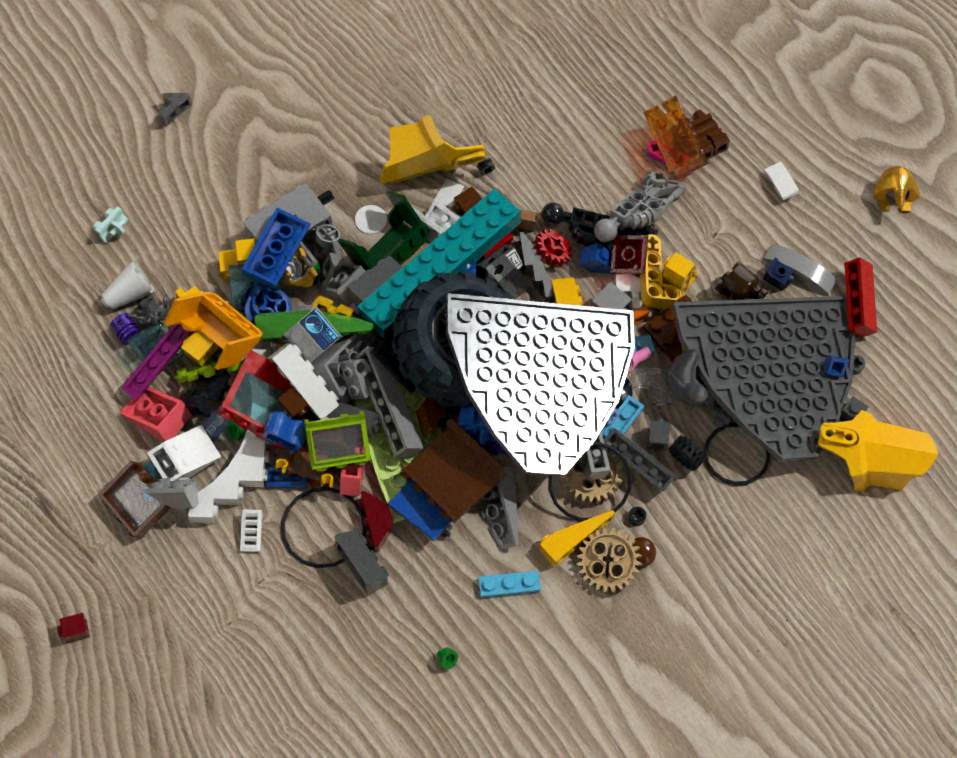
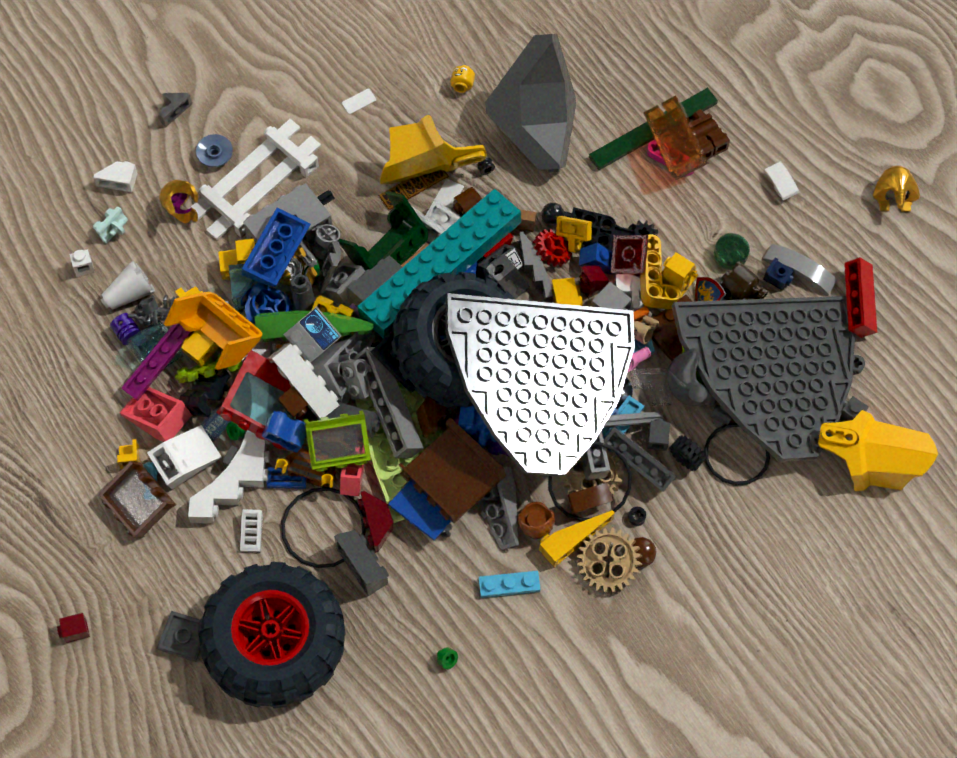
(79, 259): none -> white brick
(117, 176): none -> white slope
(128, 453): none -> yellow panel
(174, 195): none -> pearl gold piece
(175, 493): light grey slope -> none
(181, 636): none -> dark grey plate
(210, 145): none -> sand blue dish
(229, 456): none -> dark grey tile
(236, 214): none -> white fence
(283, 675): none -> black wheel
(302, 293): none -> dark grey plant
(359, 101): none -> white sticker
(371, 219): white sticker -> none
(414, 186): none -> sticker
(462, 78): none -> yellow head
(536, 520): none -> dark orange piece
(537, 103): none -> dark grey panel
(574, 230): none -> yellow hinge
(590, 498): none -> reddish brown slope
(592, 280): none -> dark red slope
(632, 419): none -> light grey axle
(641, 206): light grey arm -> none
(642, 134): none -> dark green tile
(644, 333): none -> tan piece
(708, 290): none -> shield
(731, 249): none -> clear green head
(835, 366): blue slope -> none

